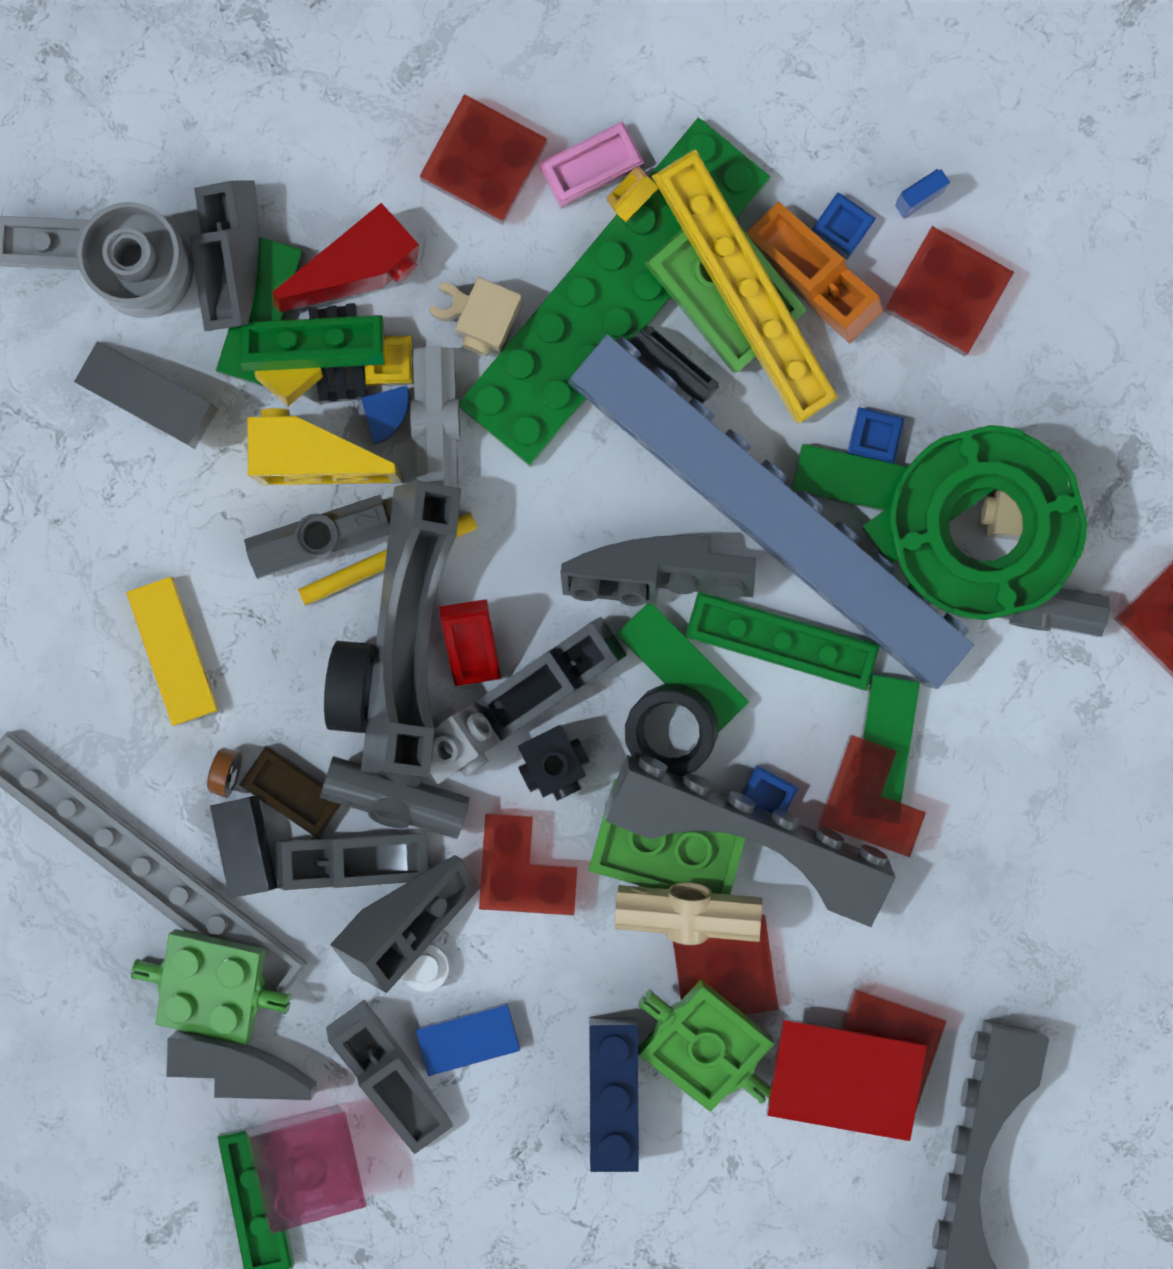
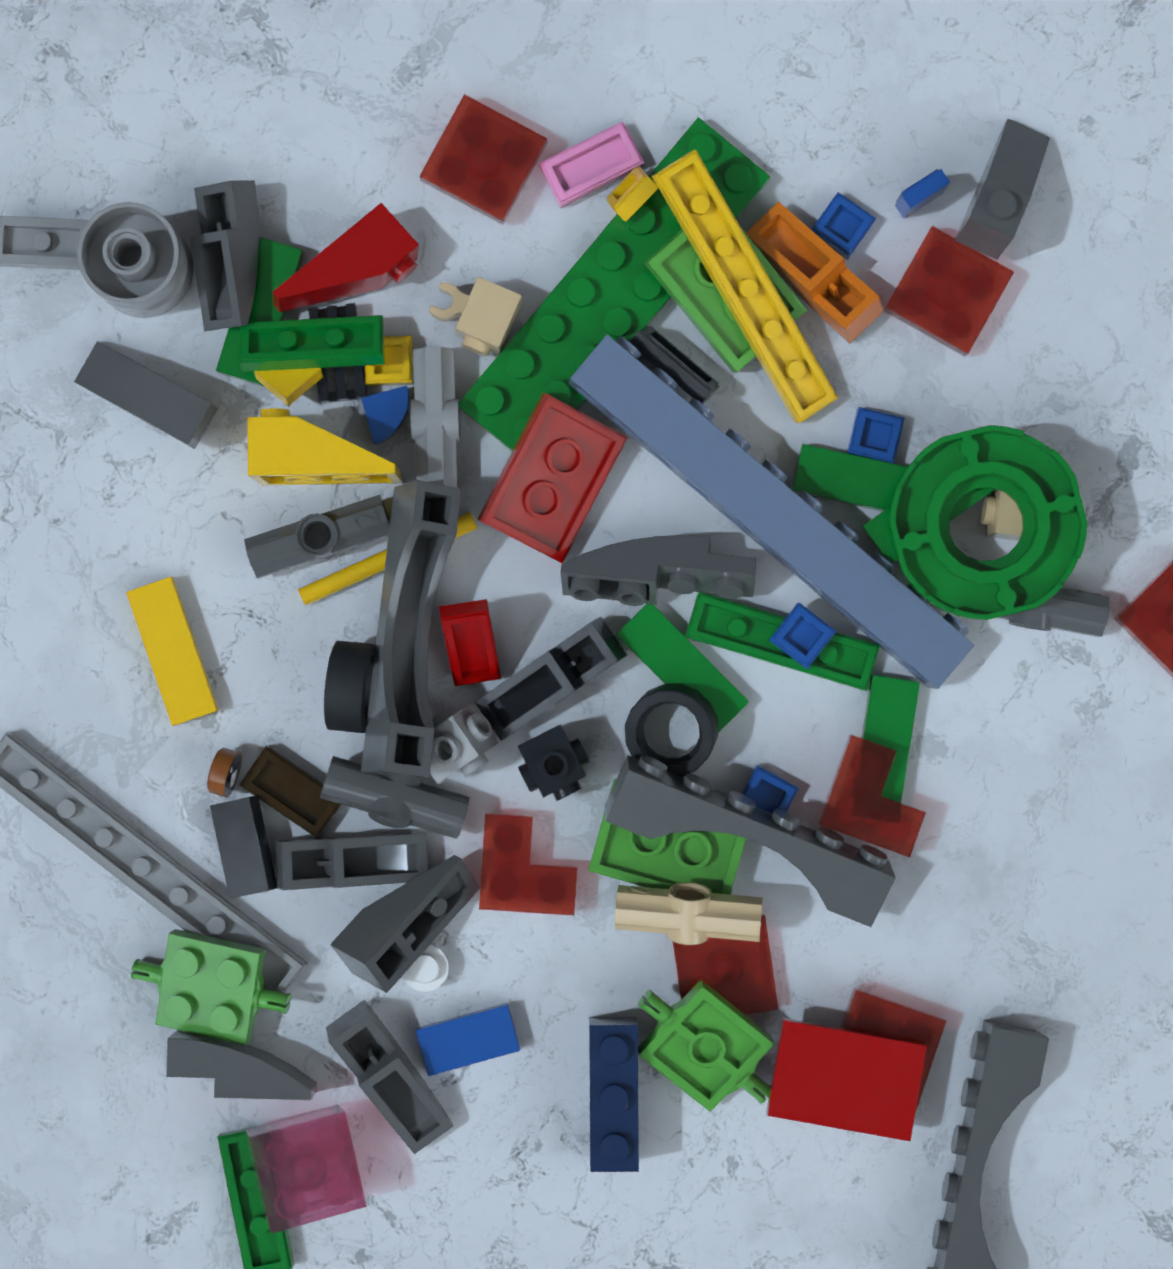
(552, 478): none -> red tile
(802, 635): none -> blue tile
(1003, 190): none -> dark grey slope

